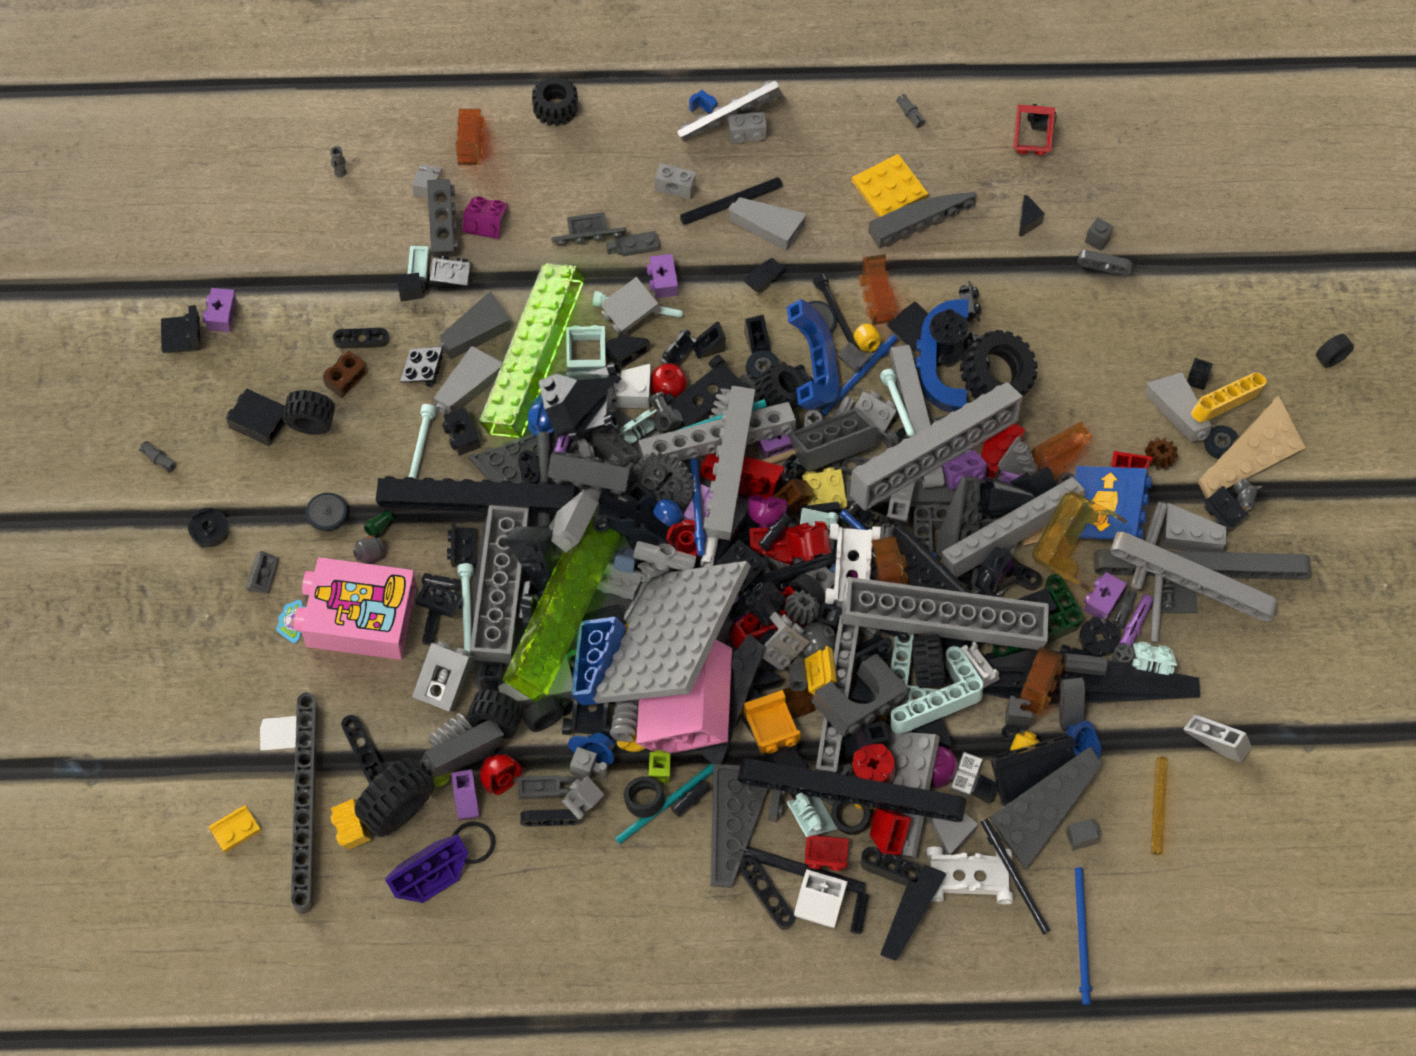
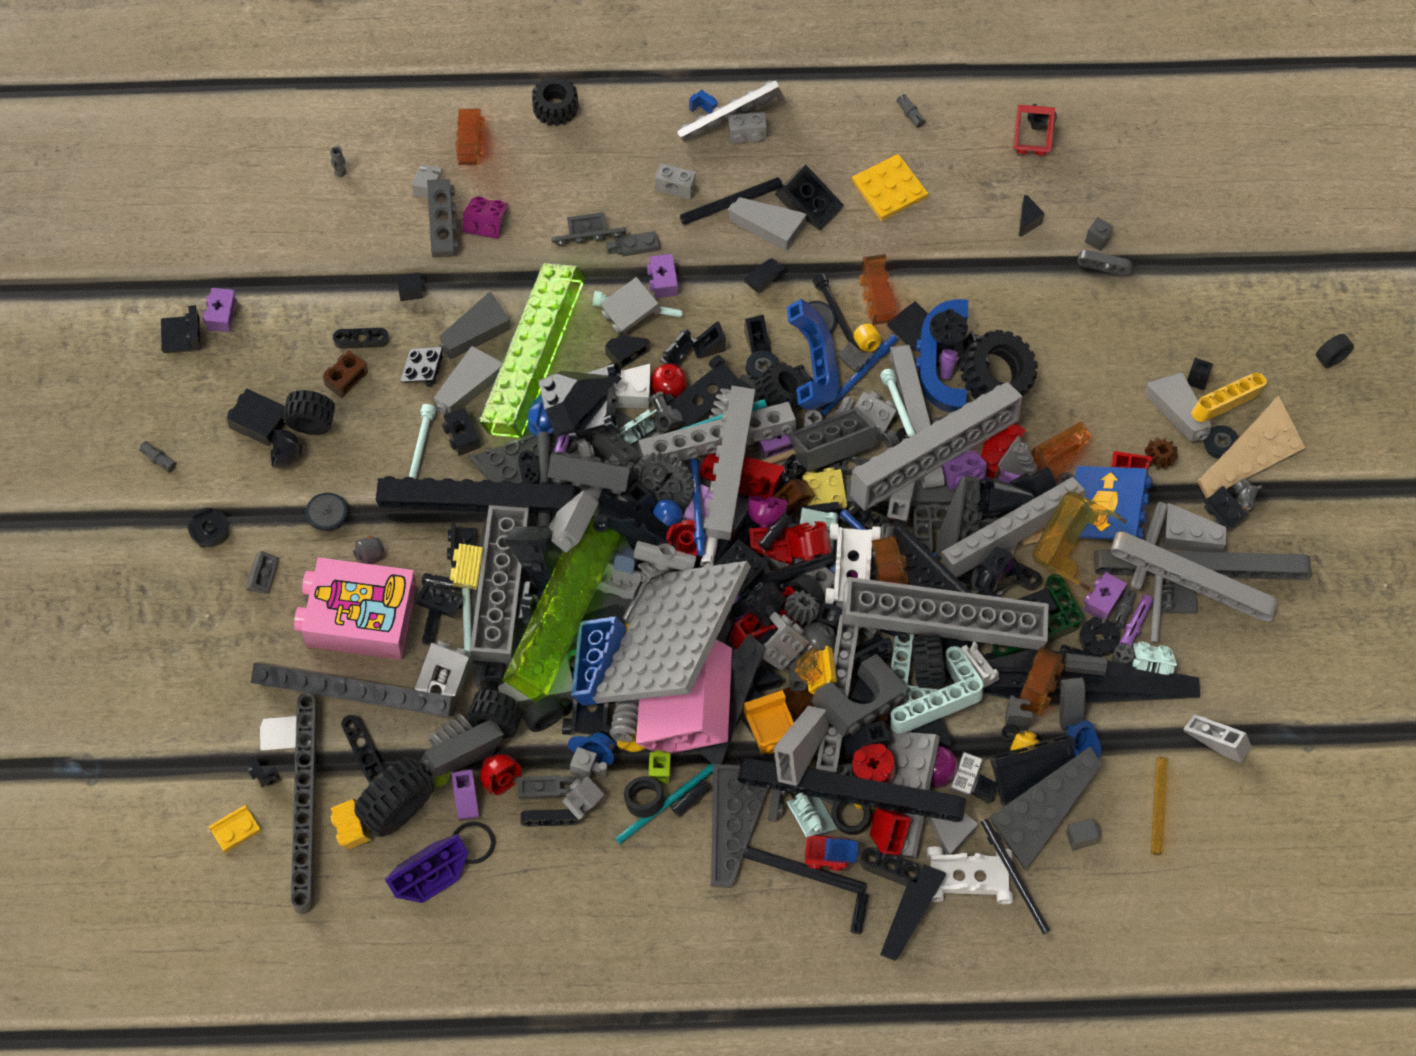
(255, 771): none -> black bracket
(285, 449): none -> black cylinder
(286, 621): sticker -> none
(354, 689): none -> black brick
(377, 524): dark green cone -> none
(419, 261): light aqua tile -> none
(450, 271): bracket -> none
(468, 565): none -> light yellow brick
(579, 333): light aqua window -> none
(769, 891): black beam -> none
(800, 744): none -> light grey slope
(807, 666): none -> clear yellow bracket
(809, 195): none -> black slope
(820, 898): white slope -> none
(841, 850): none -> blue bracket
(918, 216): dark grey slope -> none
(948, 361): none -> medium lavender cone
(971, 294): black hinge -> none
(1085, 987): blue bar -> none

